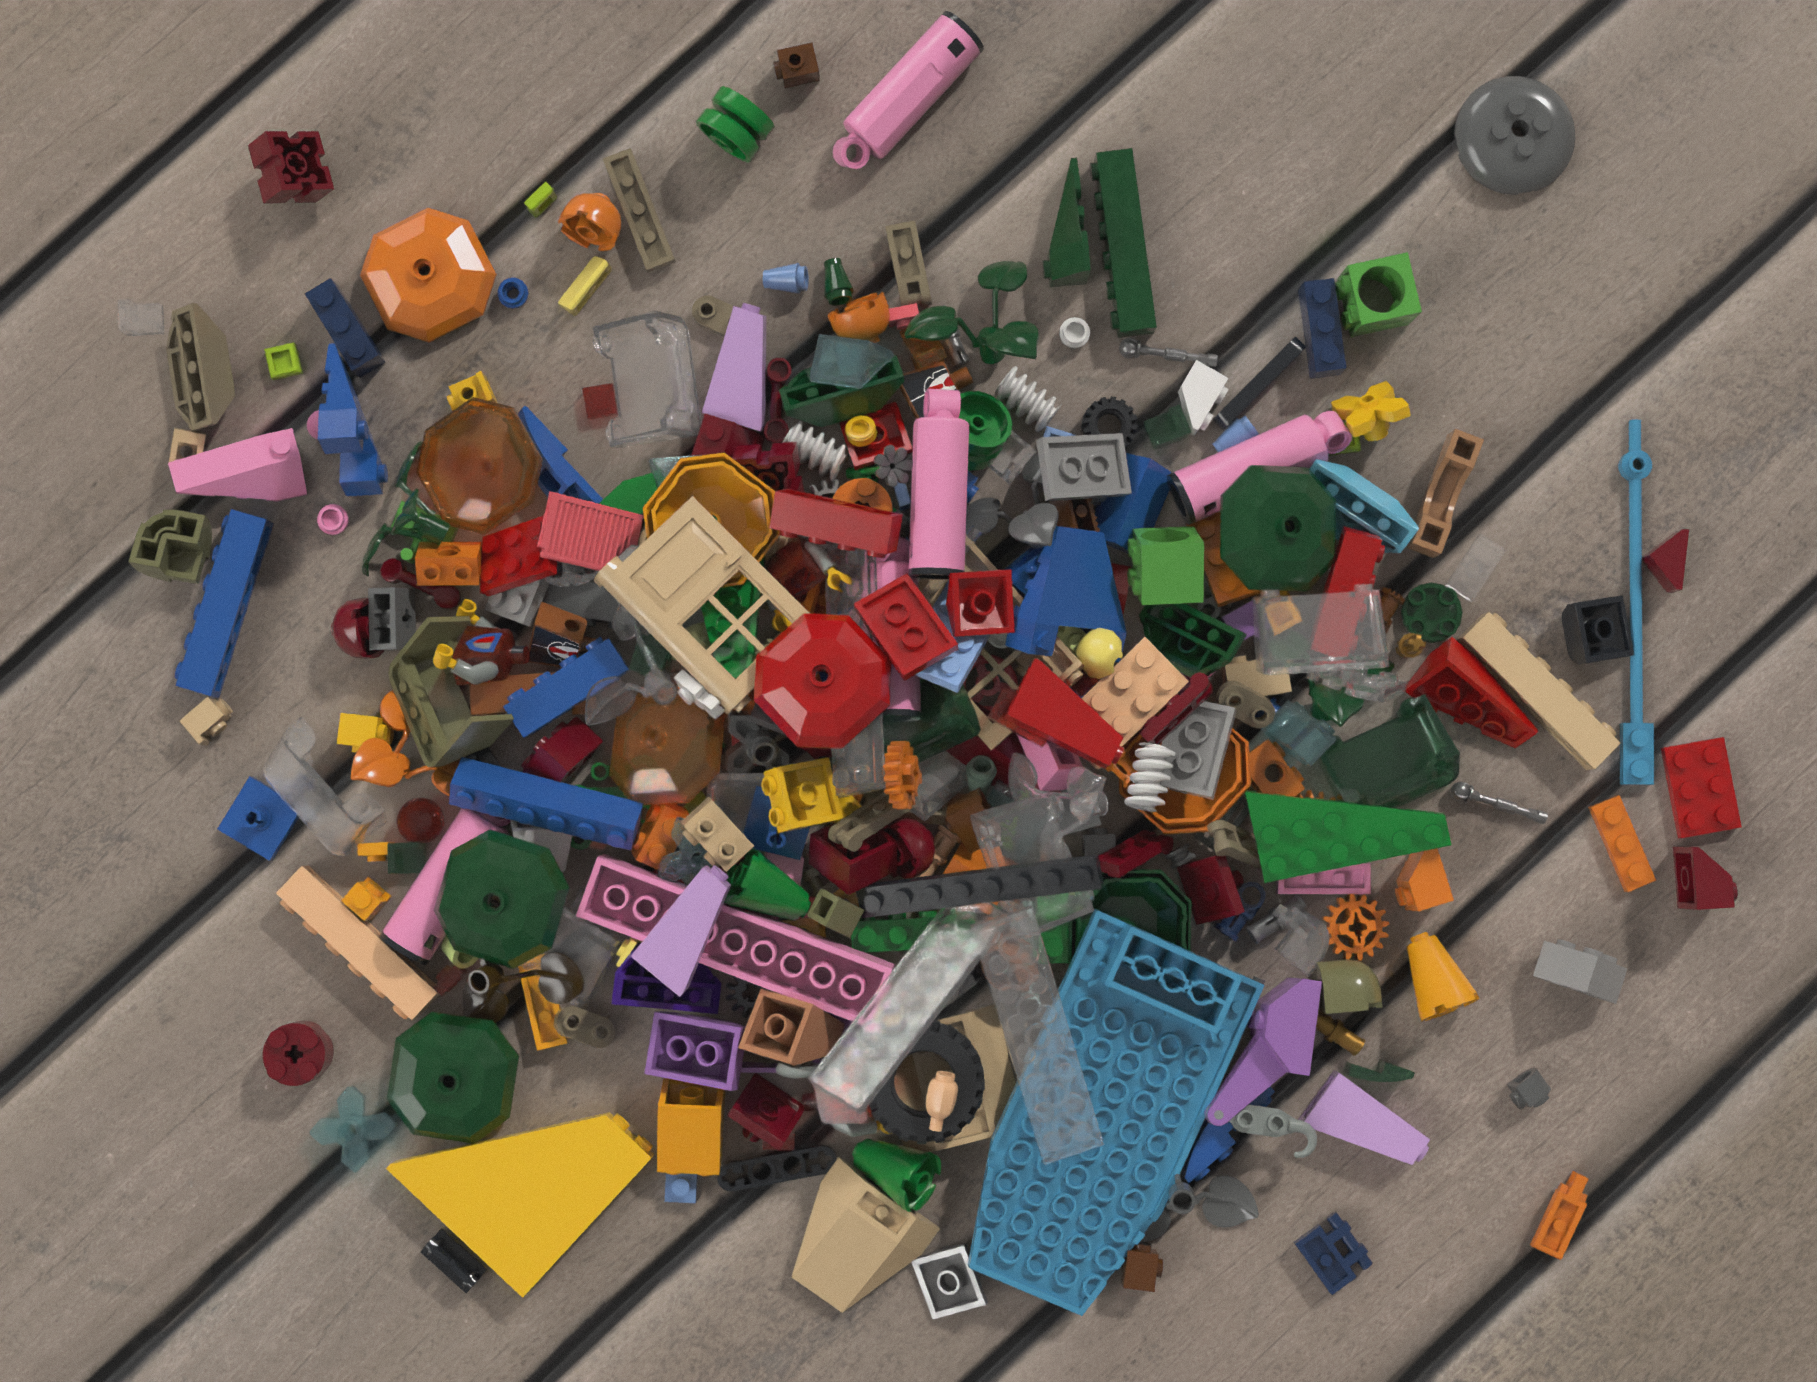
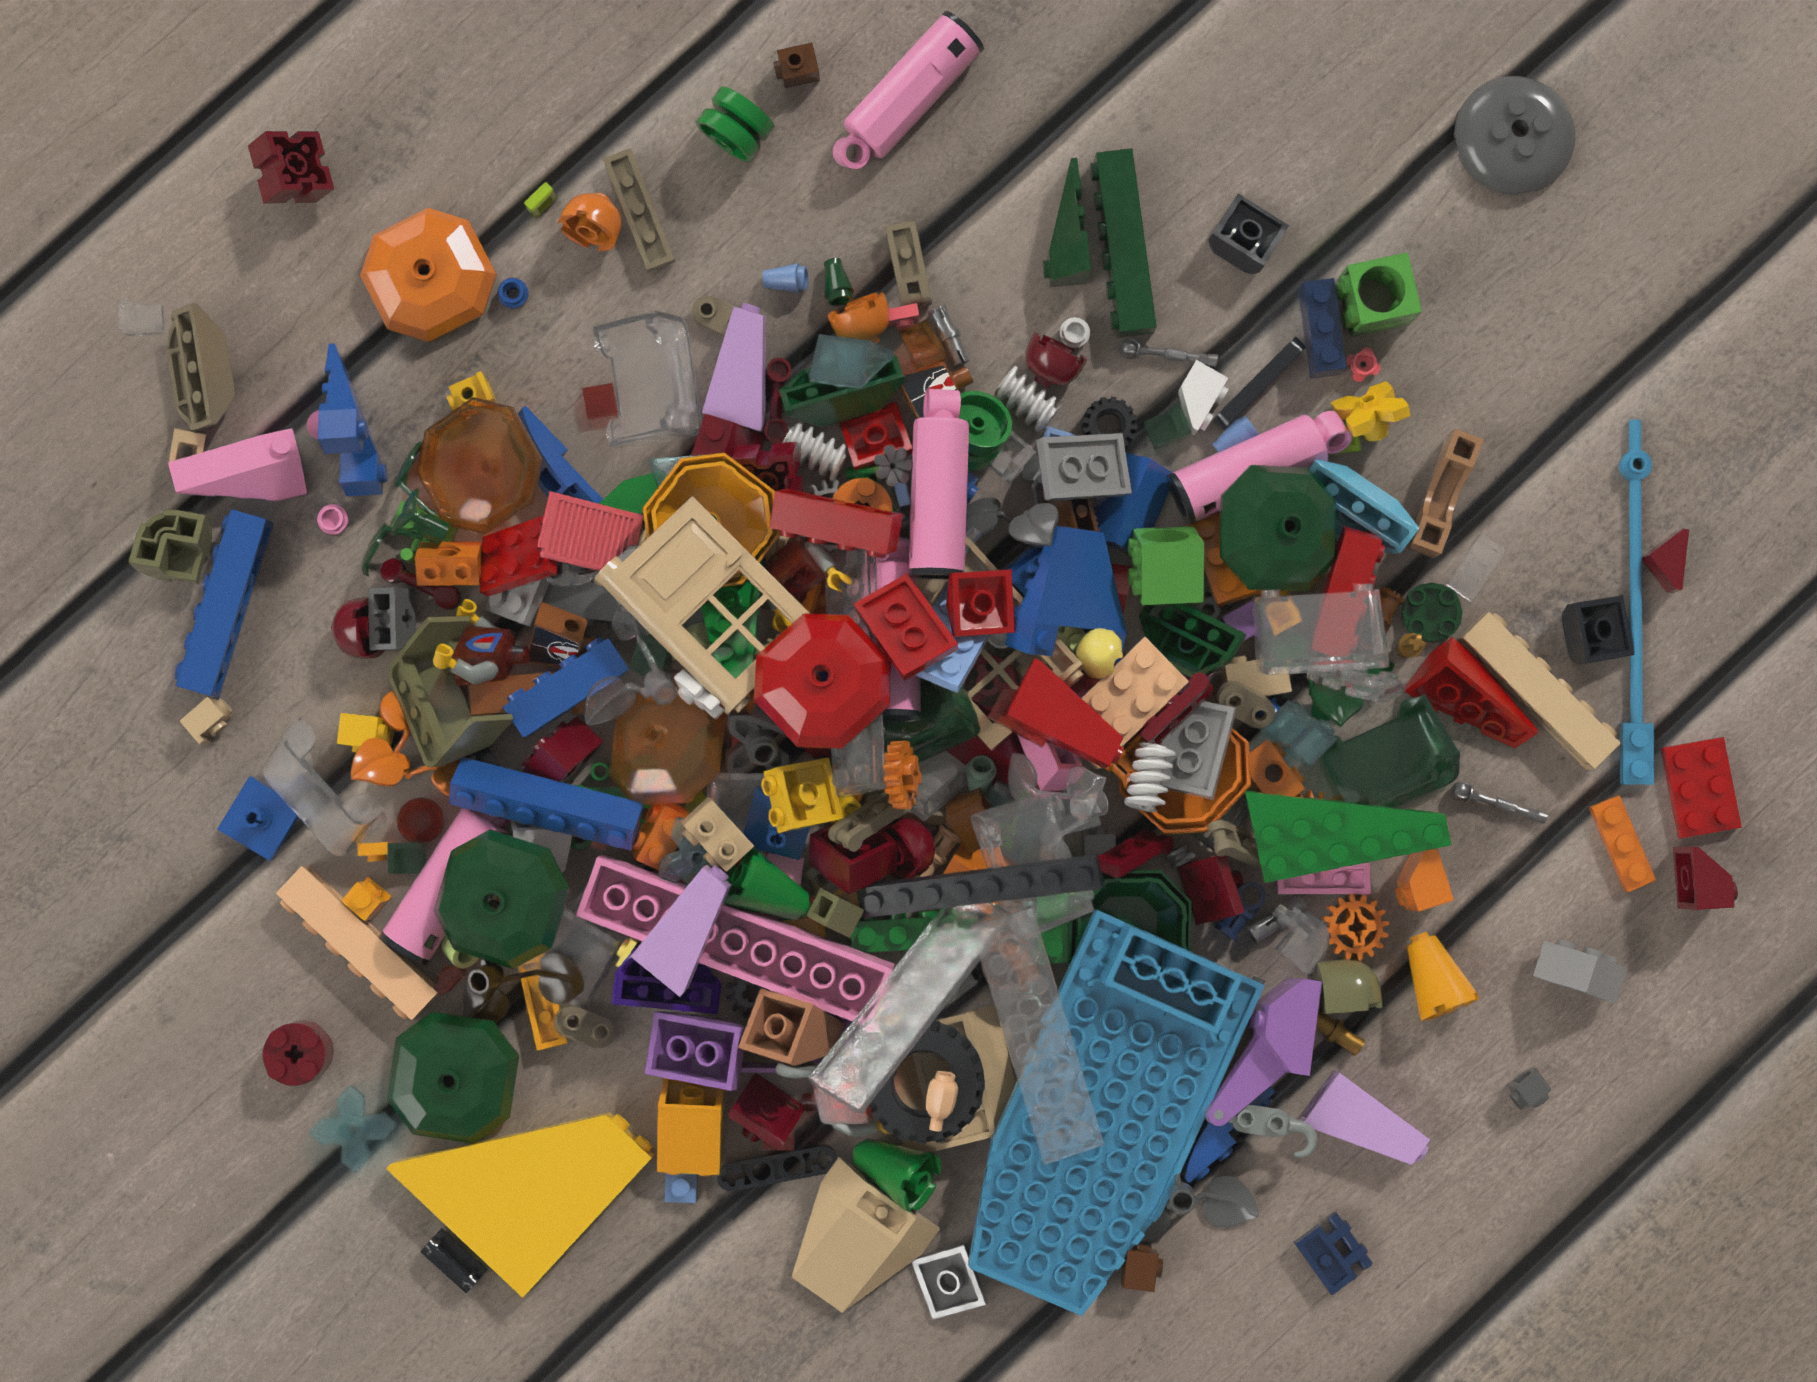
(283, 361): lime tile -> none
(345, 327): dark blue brick -> none
(585, 285): light yellow slope -> none
(861, 430): yellow tile -> none
(1015, 338): dark green plant -> none
(1052, 361): none -> dark red cylinder
(1247, 235): none -> black slope
(1367, 356): none -> coral plate
(1384, 1073): clear green slope -> none
(1561, 1217): orange hinge -> none

